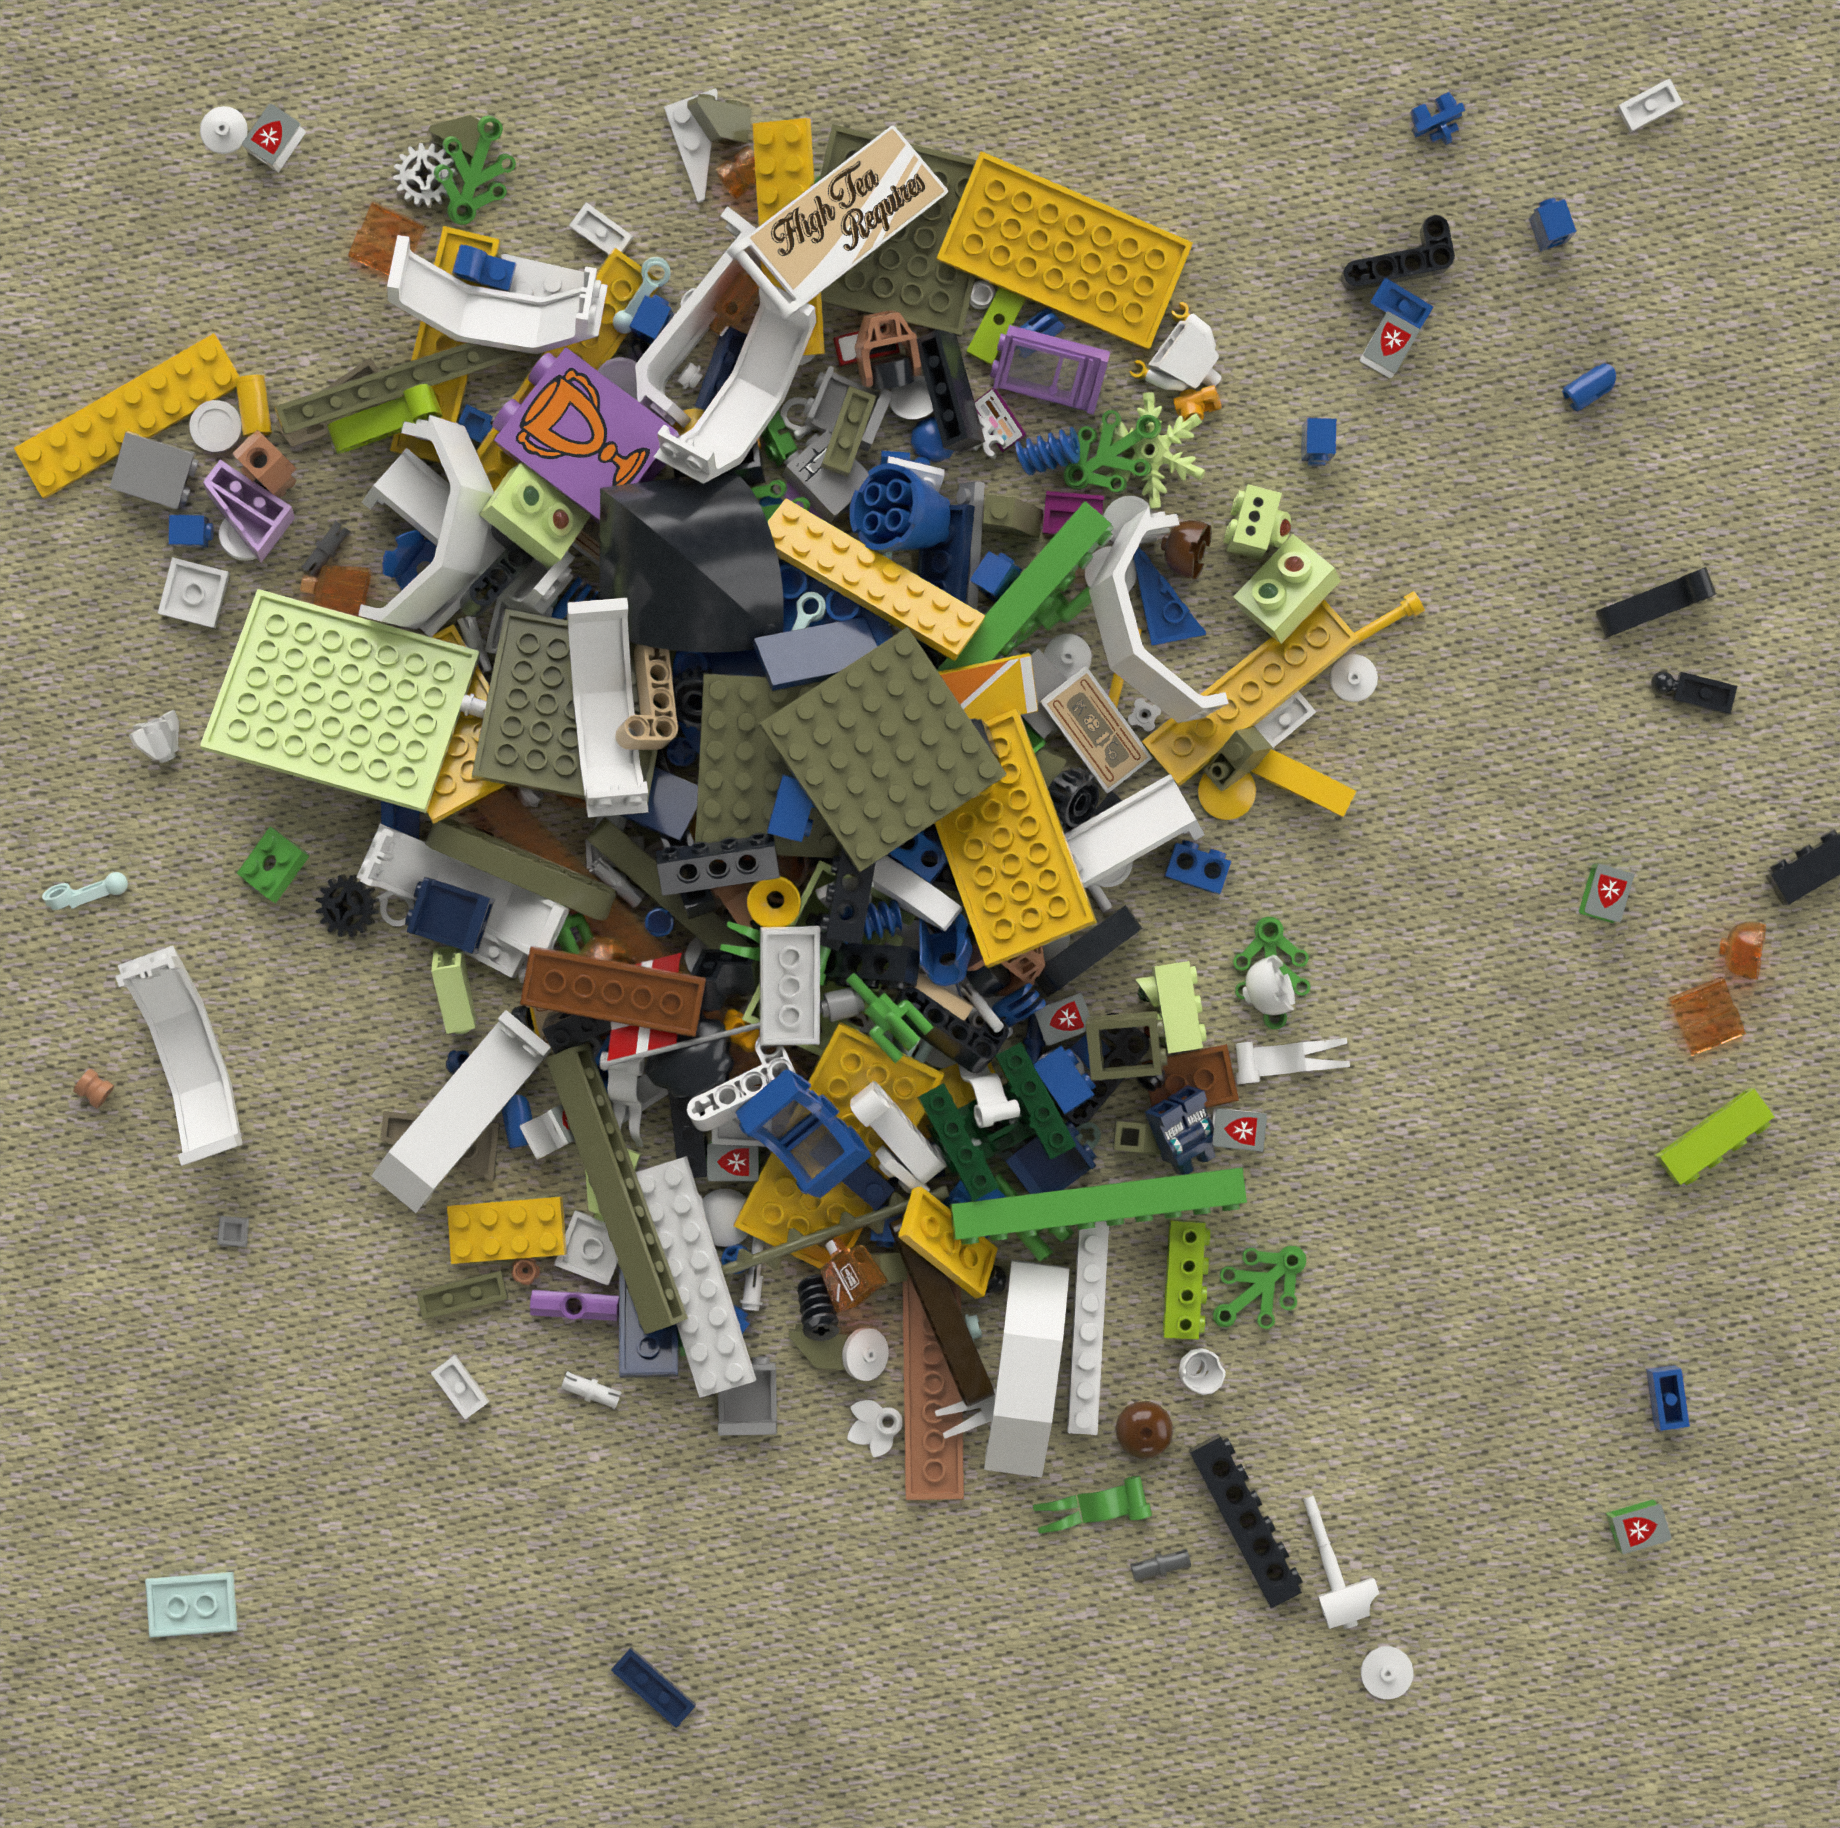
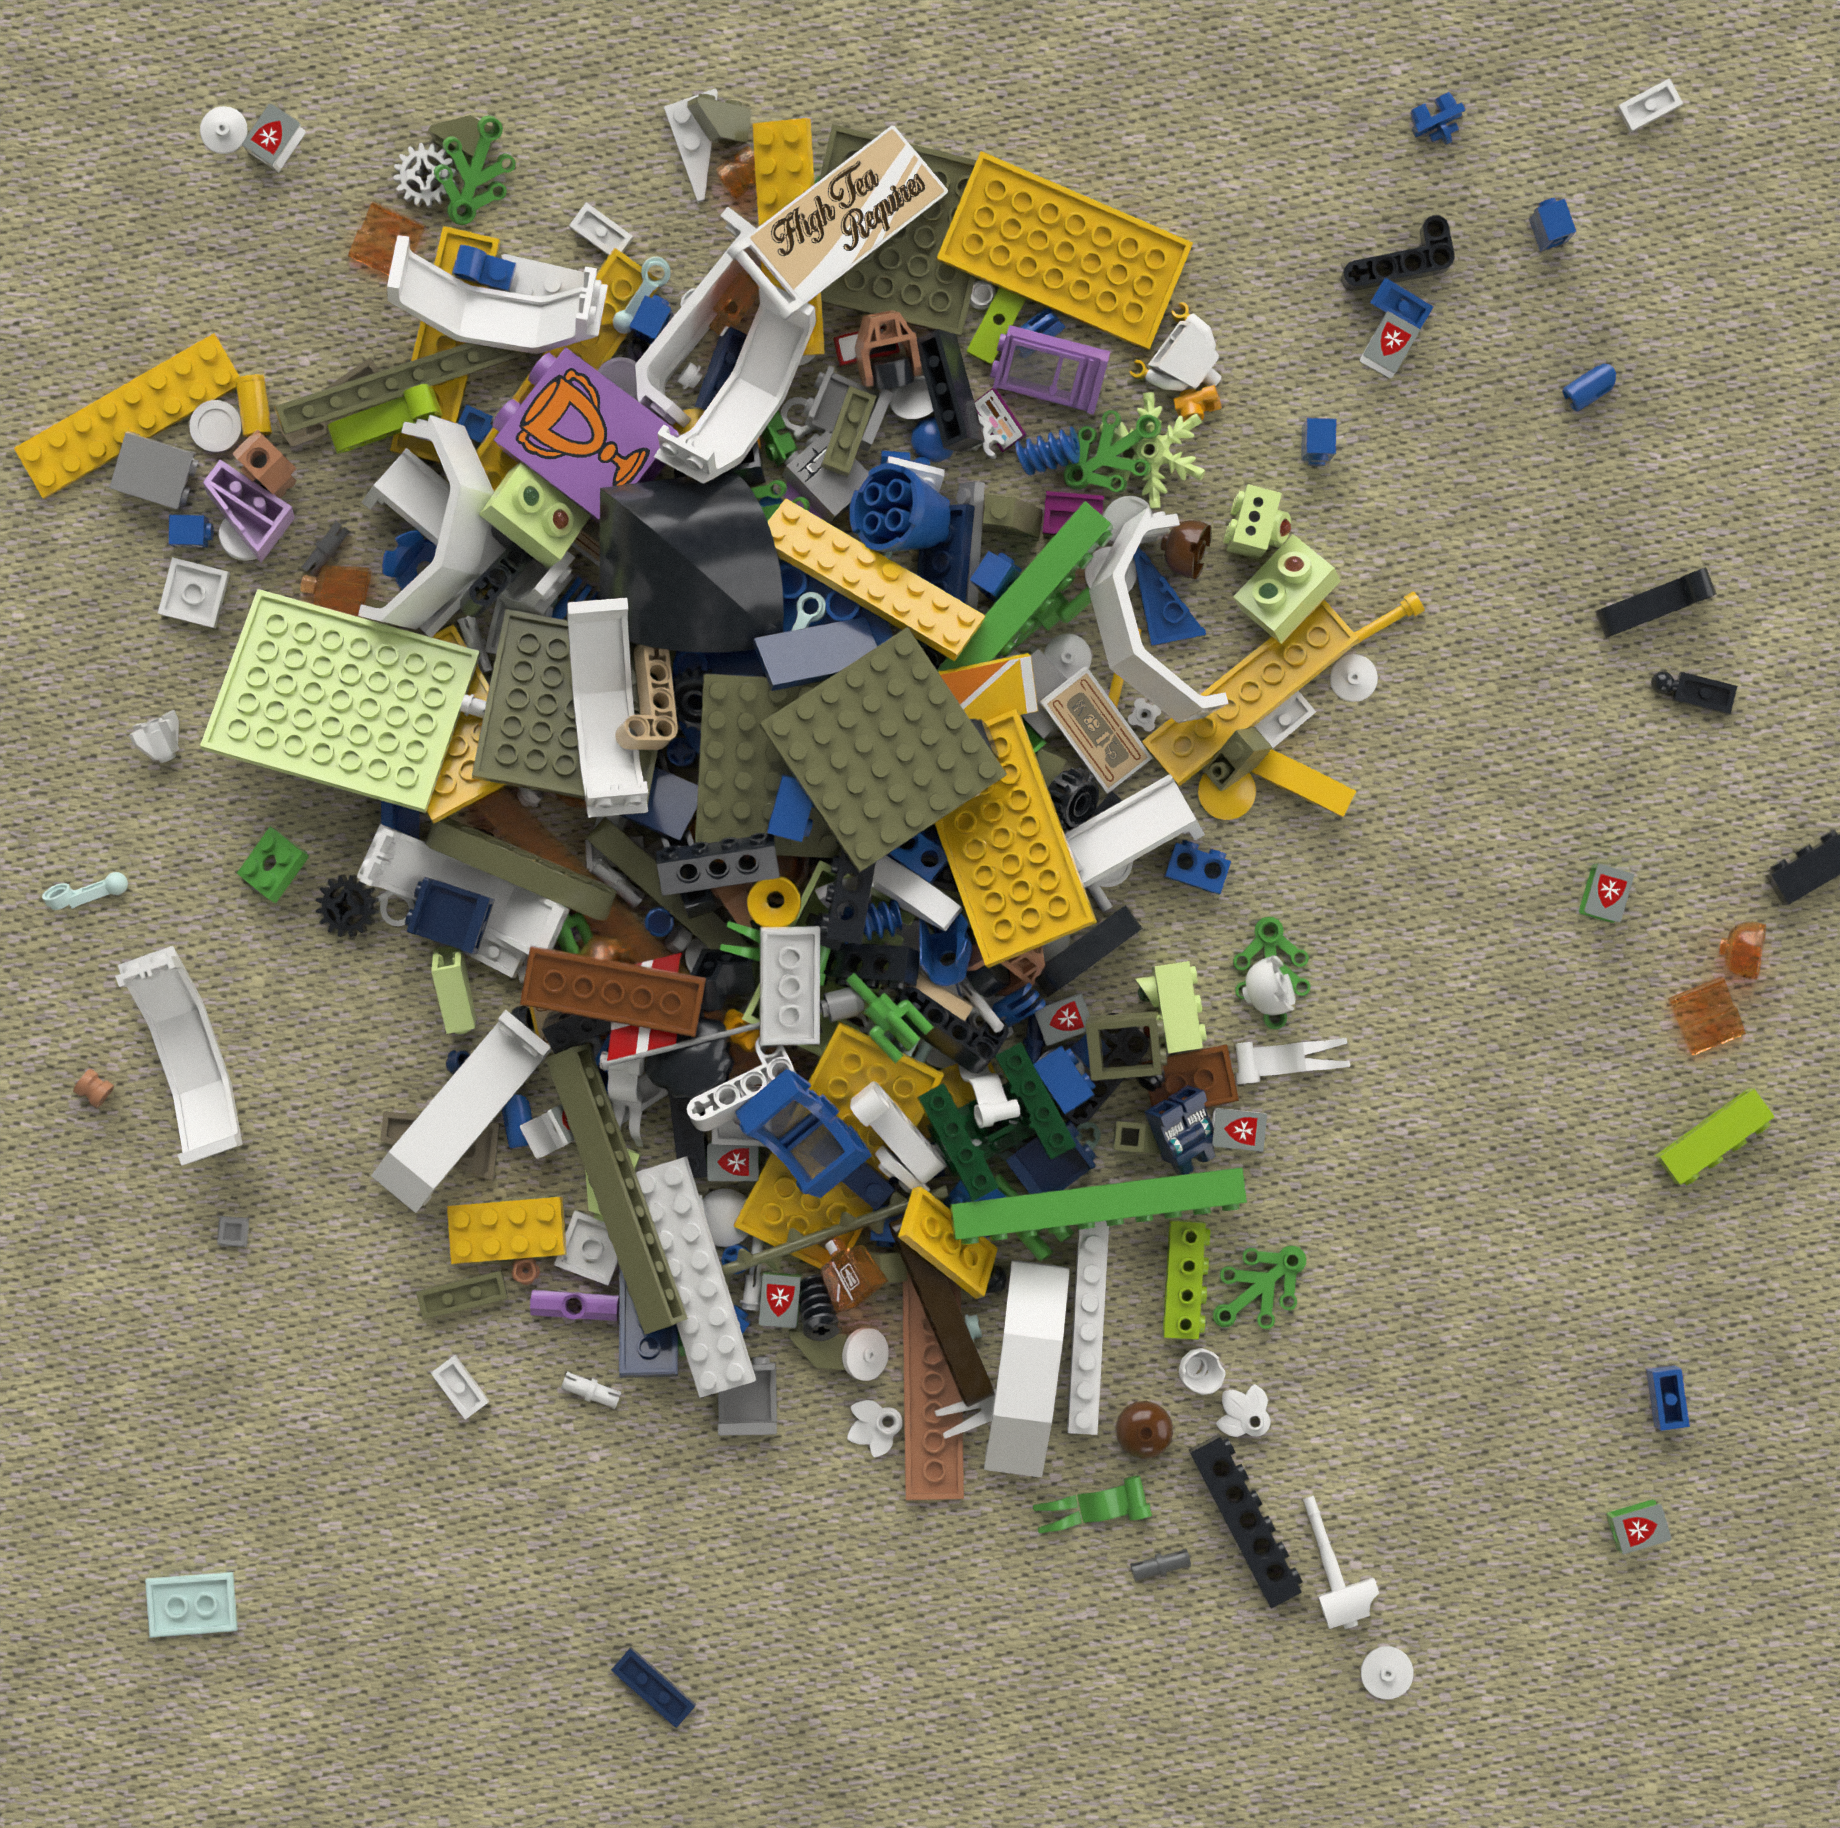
(678, 939): none -> white tile
(780, 1299): none -> light grey piece
(1240, 1411): none -> white plate

